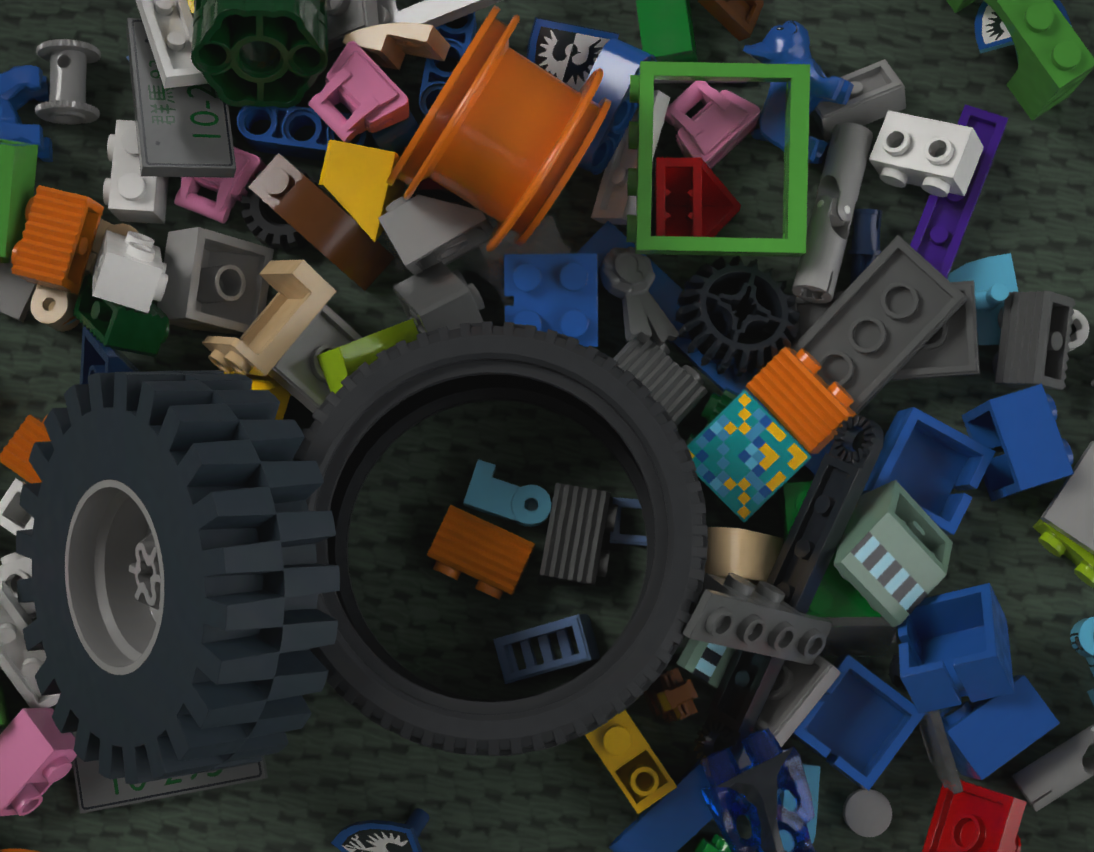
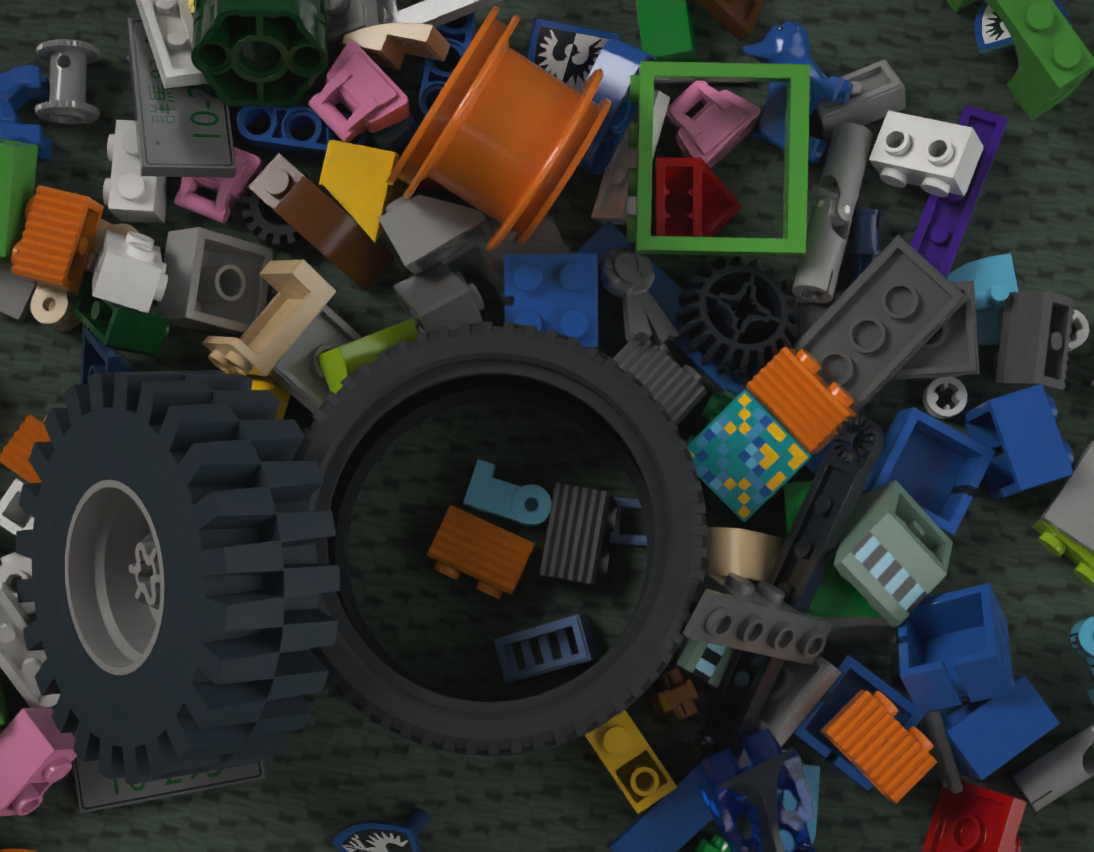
(867, 812): light grey tile -> none
(880, 745): none -> orange brick
(959, 397): none -> white bush

